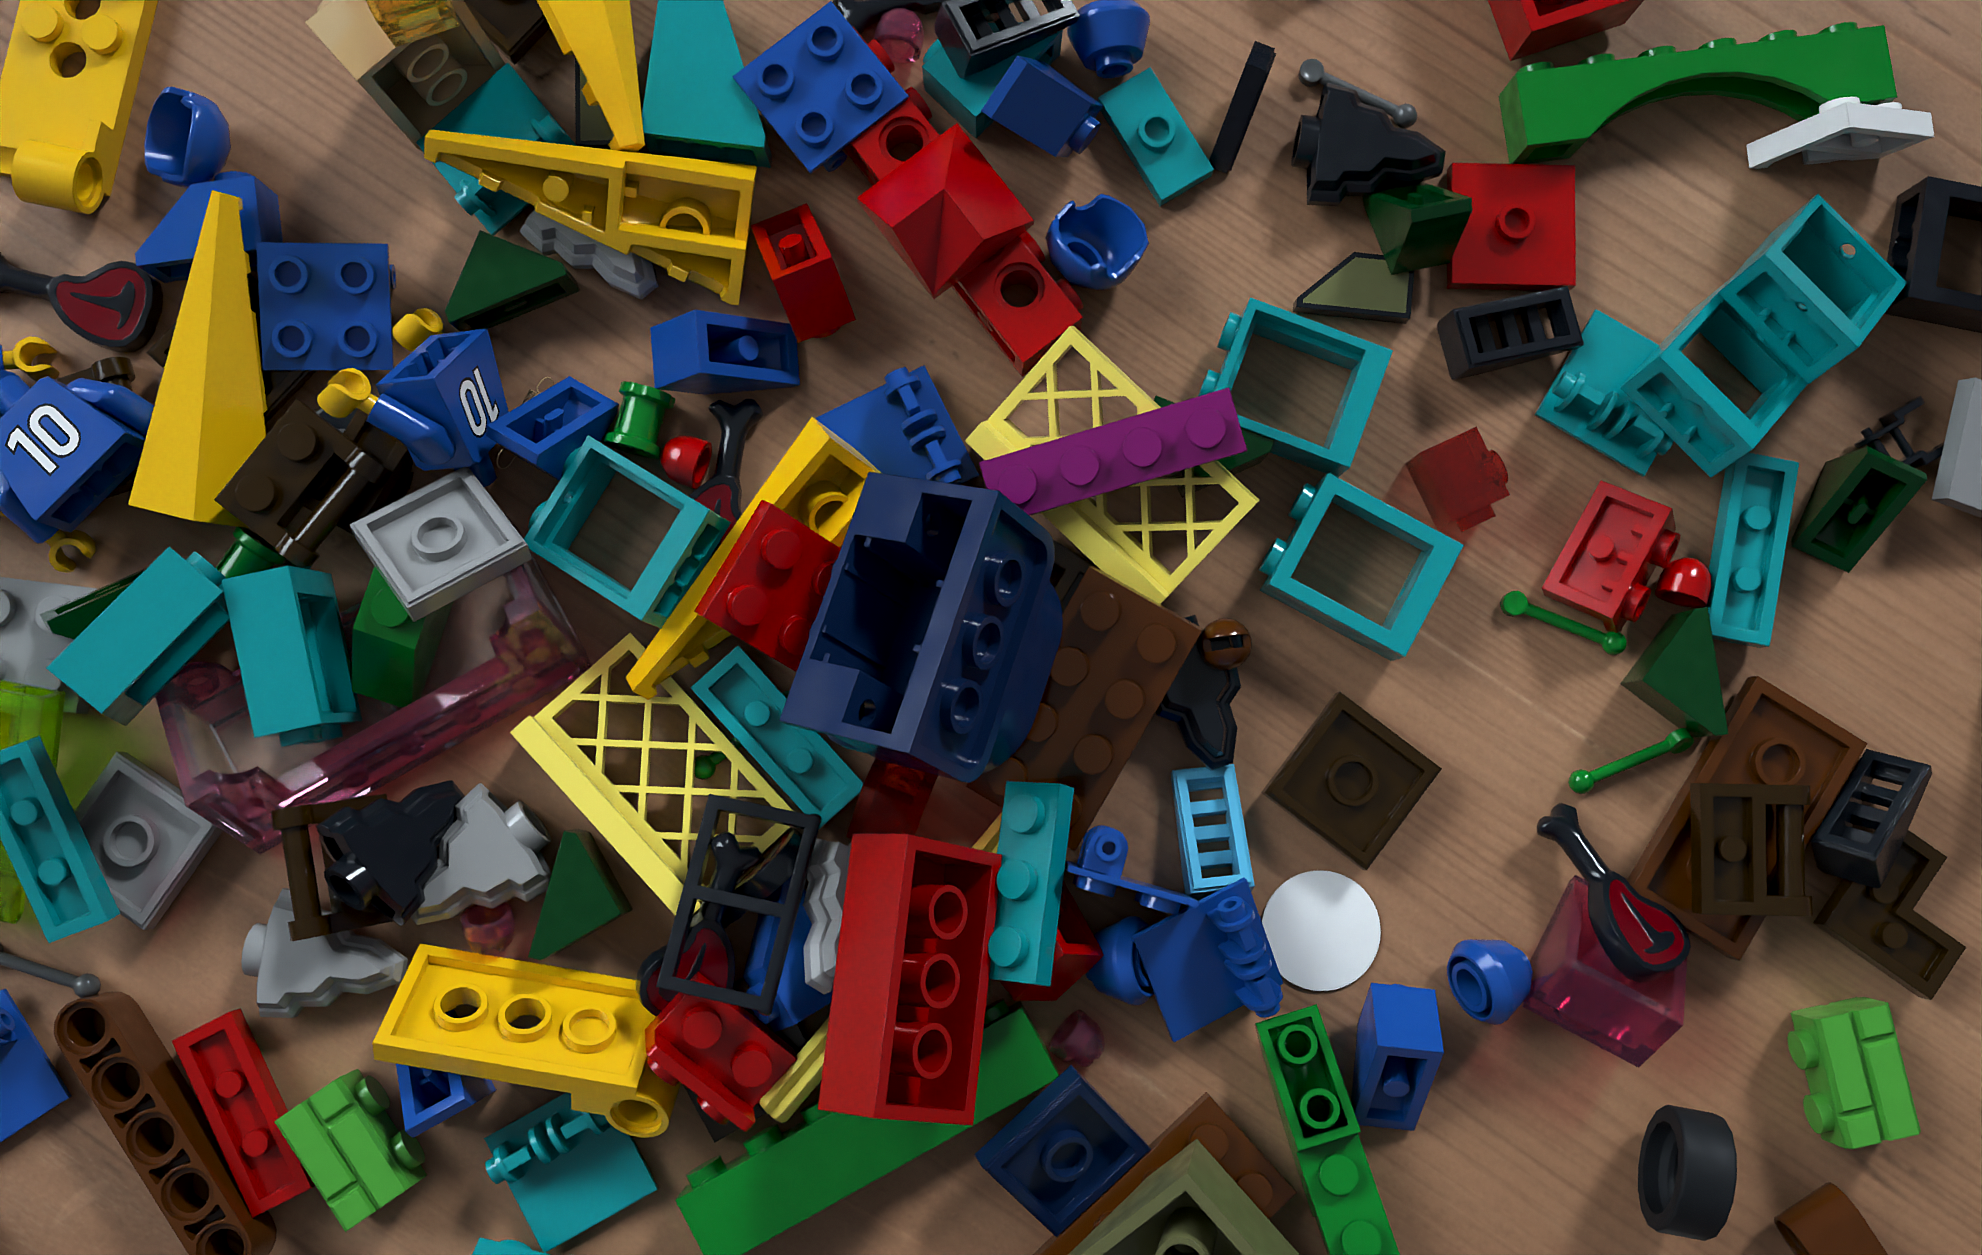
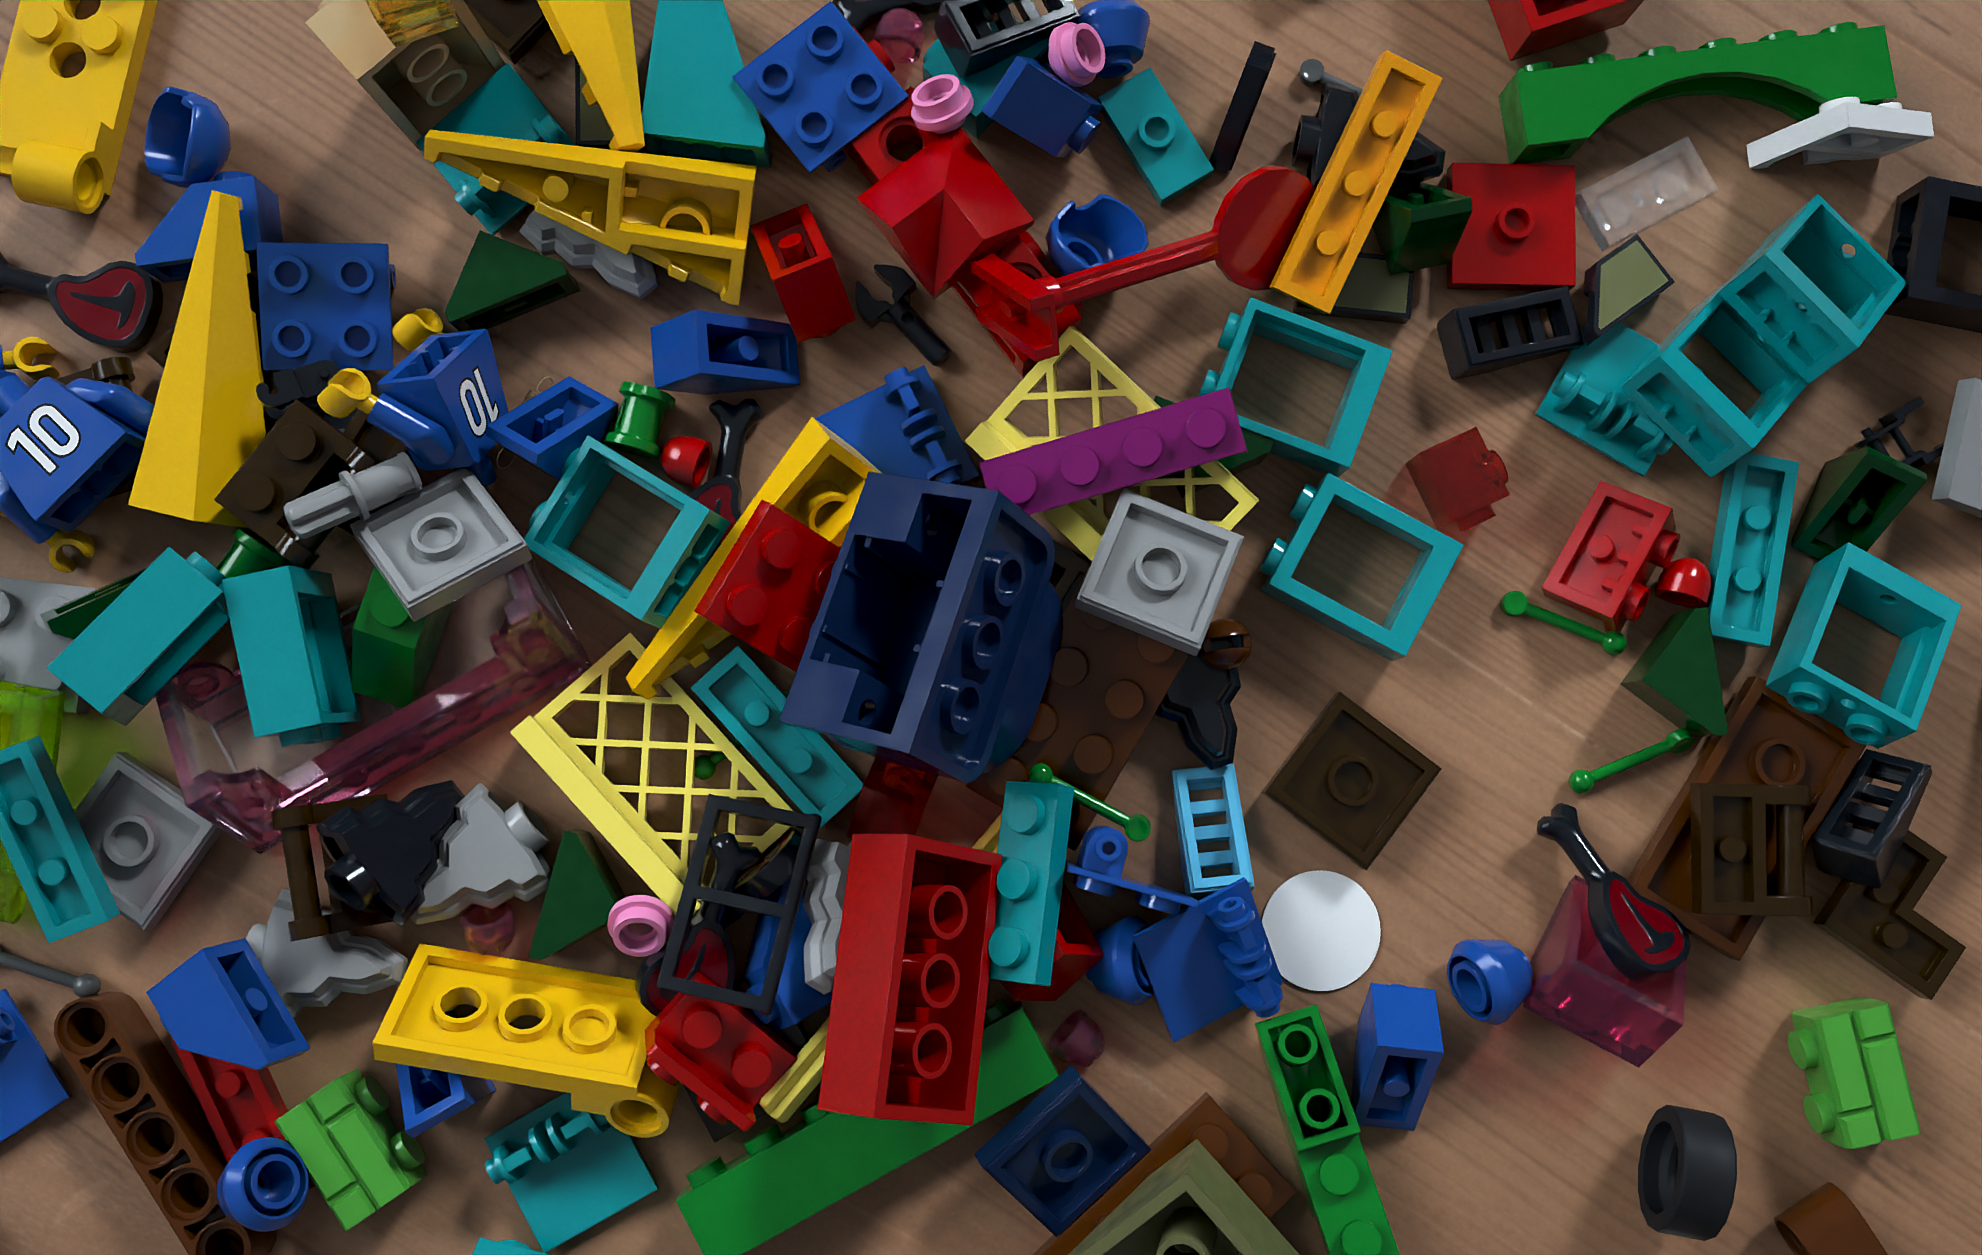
(227, 1008): none -> blue slope
(264, 1185): none -> blue cone
(300, 384): none -> black piece
(352, 496): none -> light grey axle
(640, 925): none -> bright pink plate
(901, 313): none -> black bar
(941, 104): none -> bright pink plate
(1076, 53): none -> bright pink plate
(1136, 826): none -> green hinge
(1159, 572): none -> light grey plate
(1245, 242): none -> red piece
(1355, 182): none -> light orange plate
(1621, 286): none -> olive tile
(1644, 194): none -> clear plate
(1911, 612): none -> teal window

